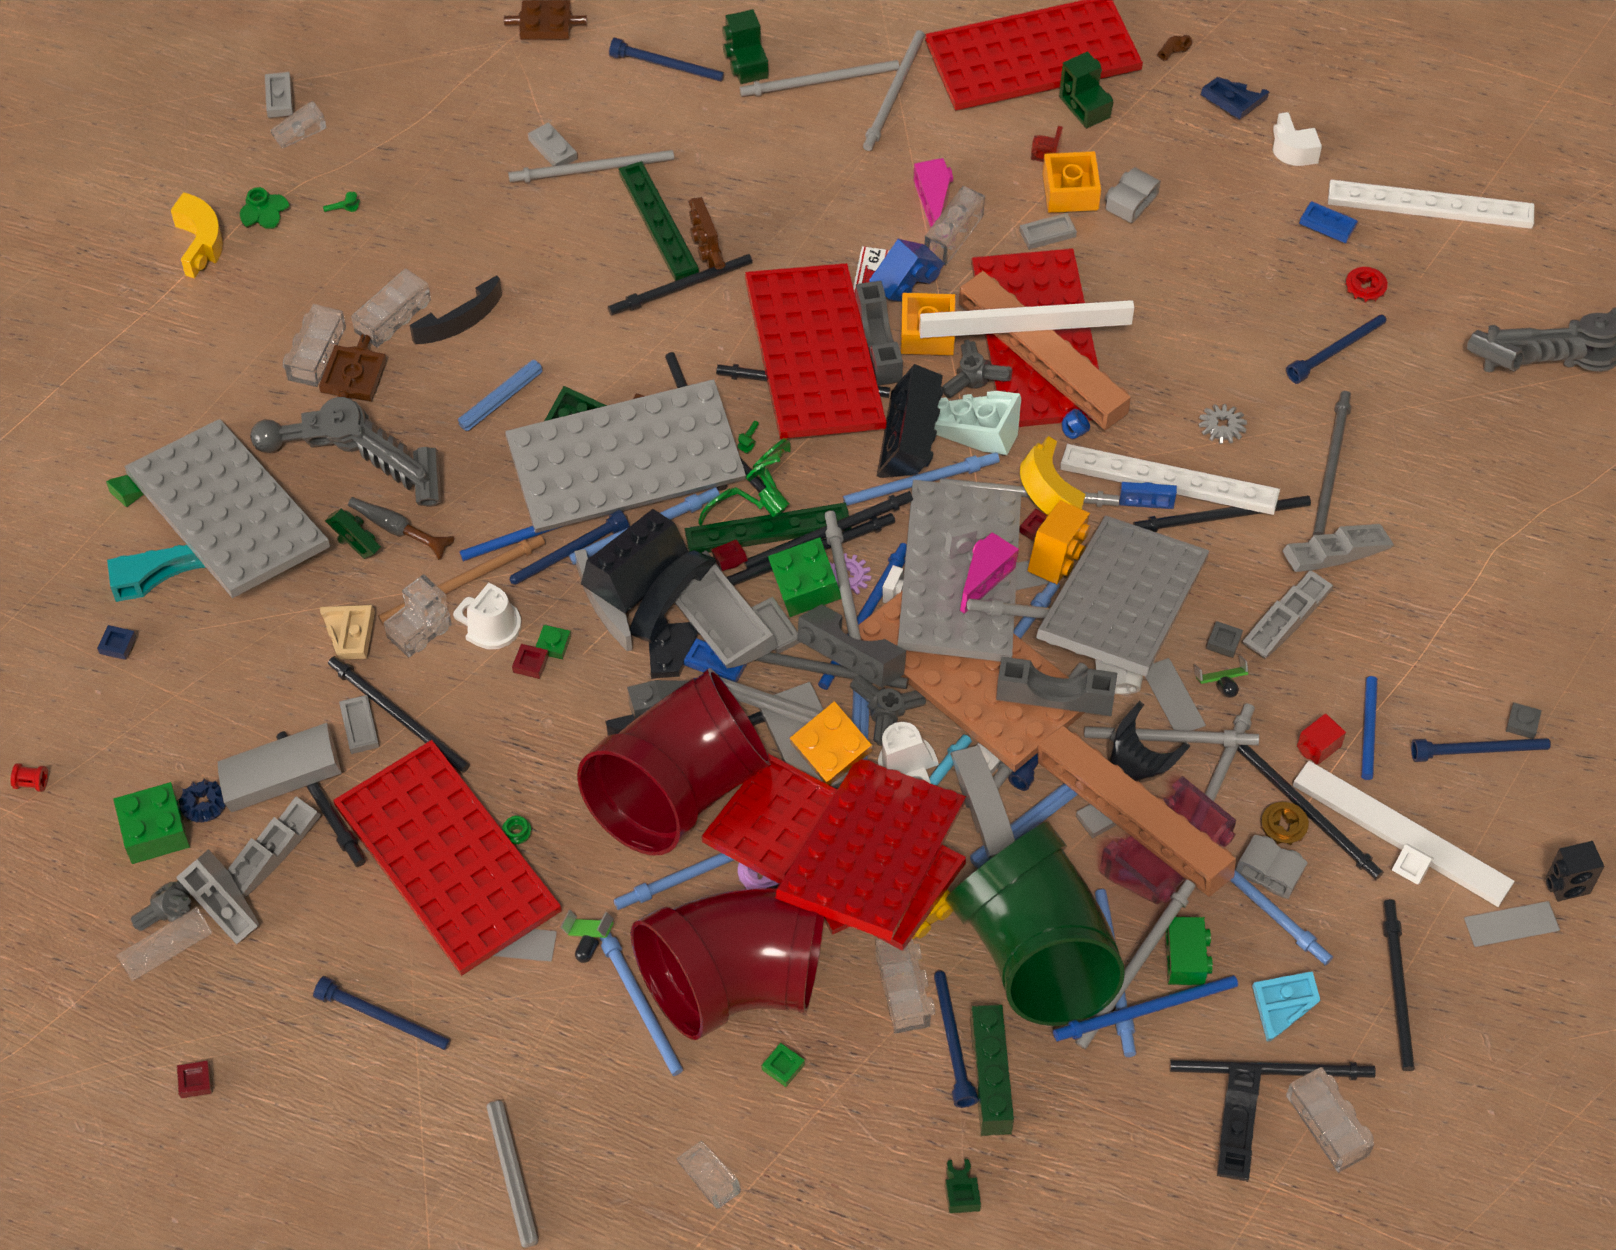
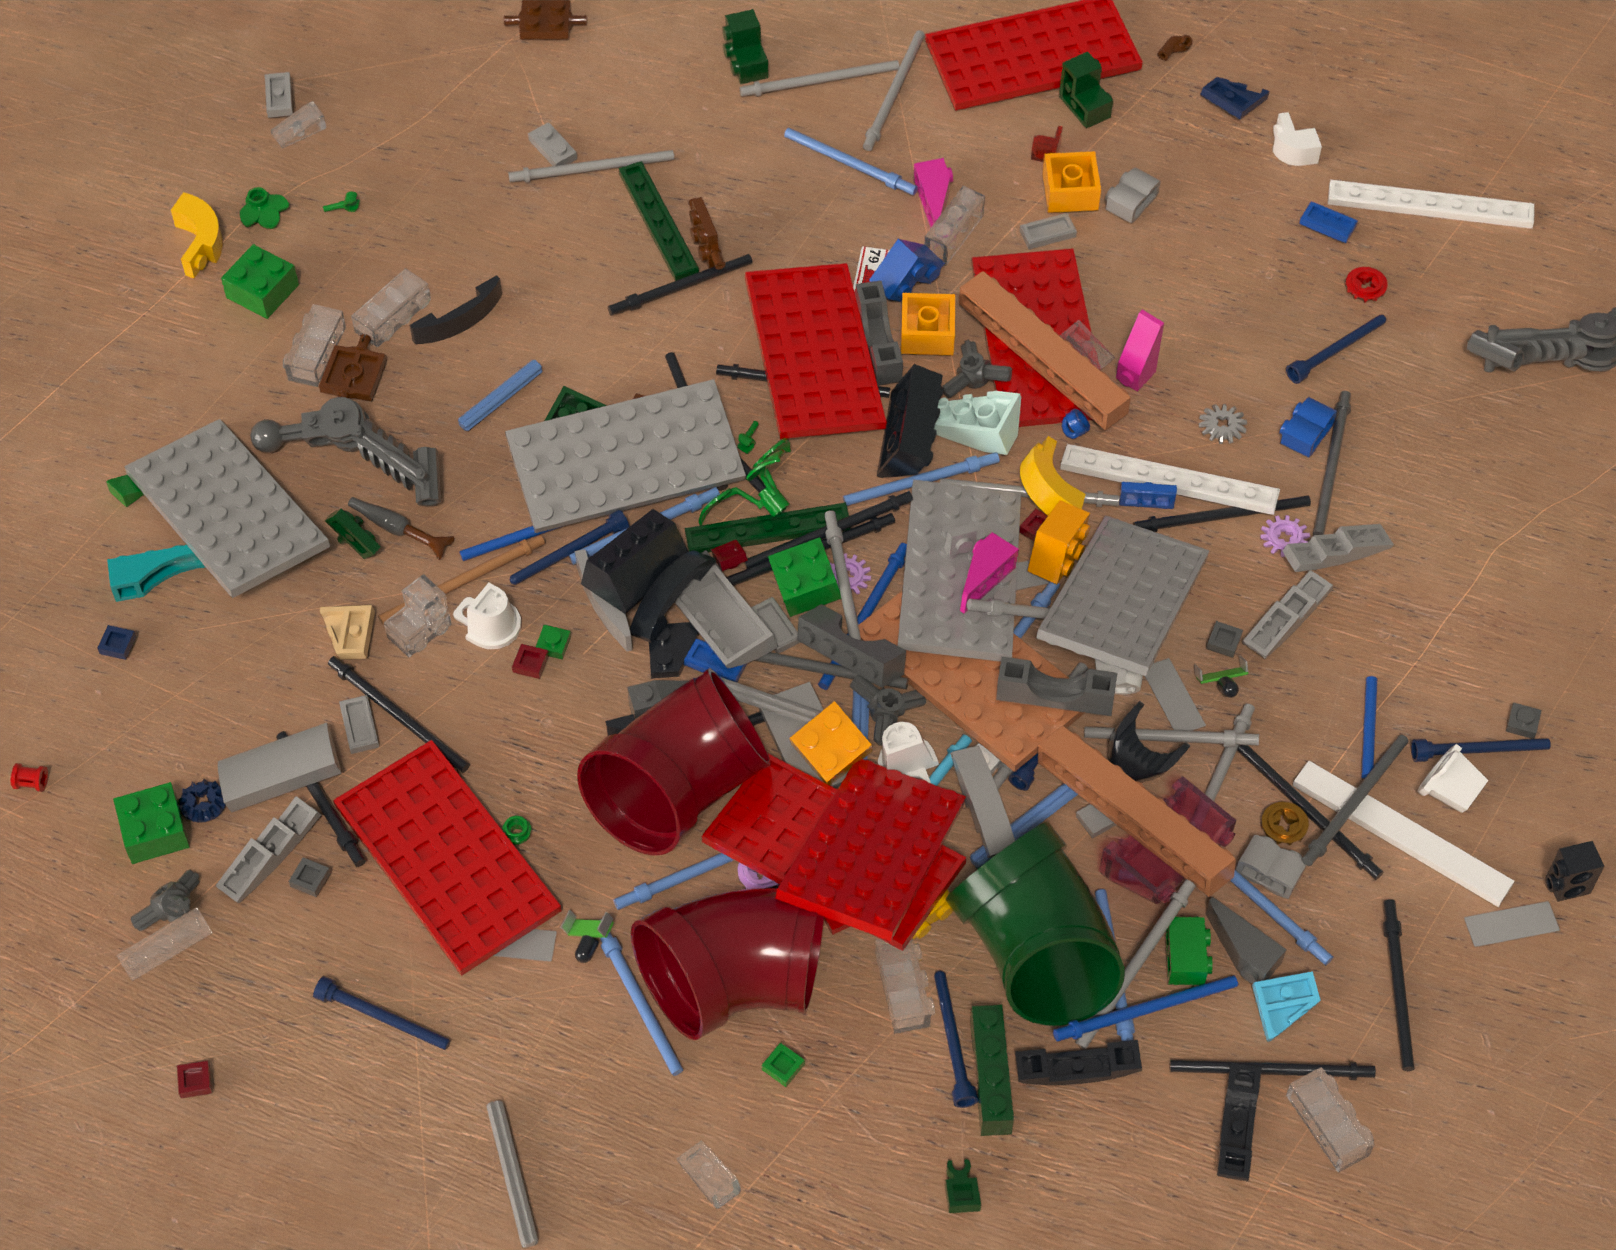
(219, 895): light grey slope -> none
(260, 281): none -> green brick
(309, 877): none -> dark grey plate
(619, 49): dark blue piece -> none
(891, 179): none -> medium blue bar
(893, 584): white plate -> none
(1026, 319): white tile -> none
(1078, 1066): none -> black slope
(1087, 345): none -> clear slope
(1141, 352): none -> dark pink slope
(1249, 949): none -> dark grey slope
(1287, 526): none -> lavender gear
(1308, 426): none -> blue brick
(1318, 847): none -> dark grey bar
(1321, 739): red brick -> none
(1412, 864): white plate -> none
(1453, 780): none -> white container

